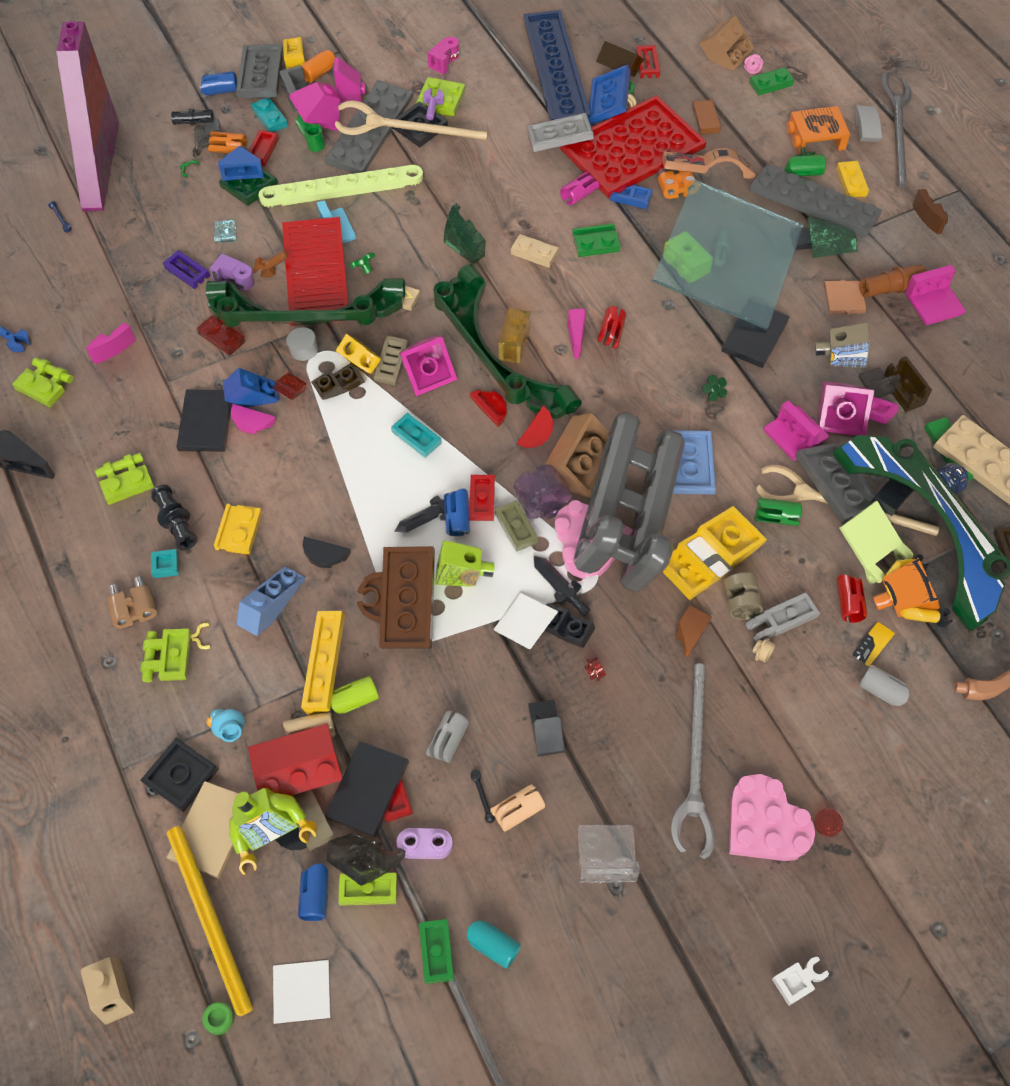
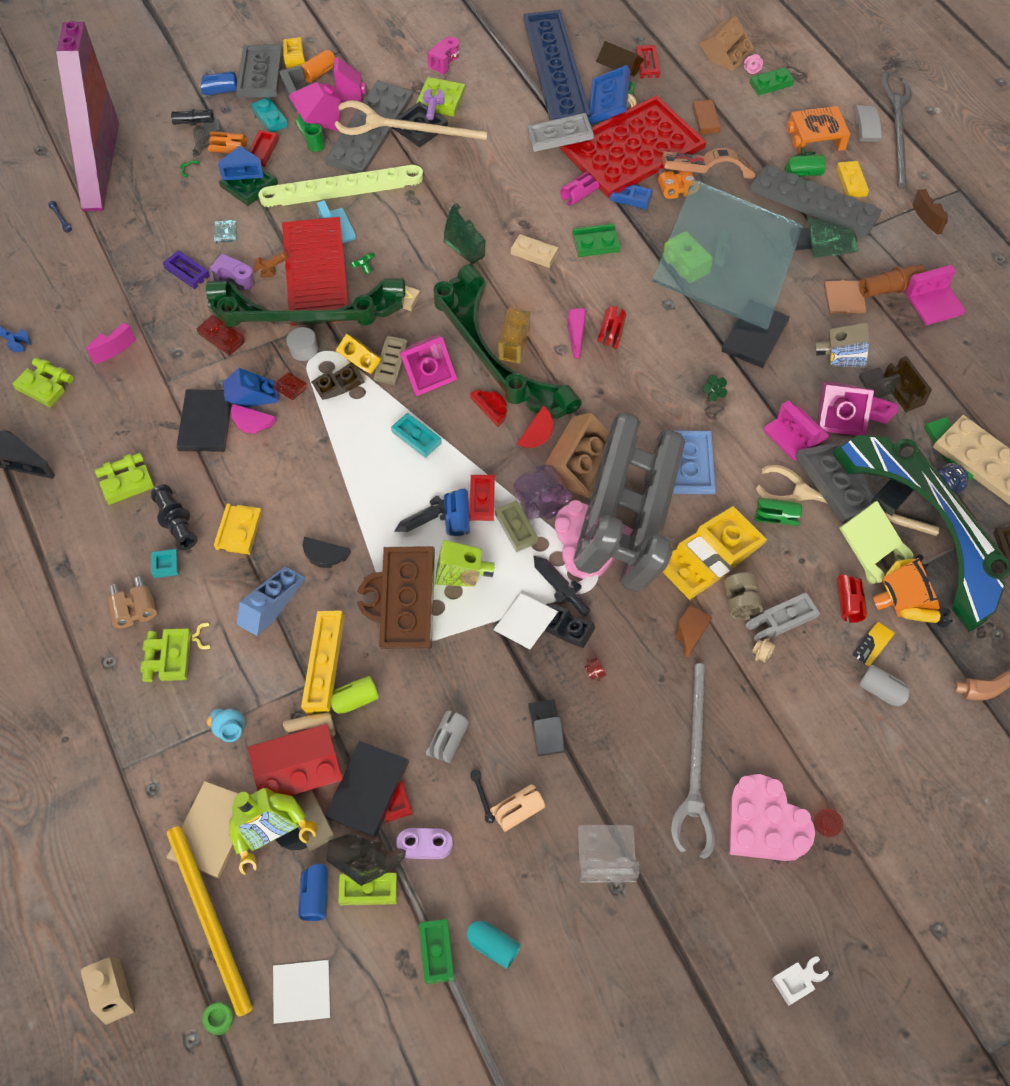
(179, 774): black tile -> none

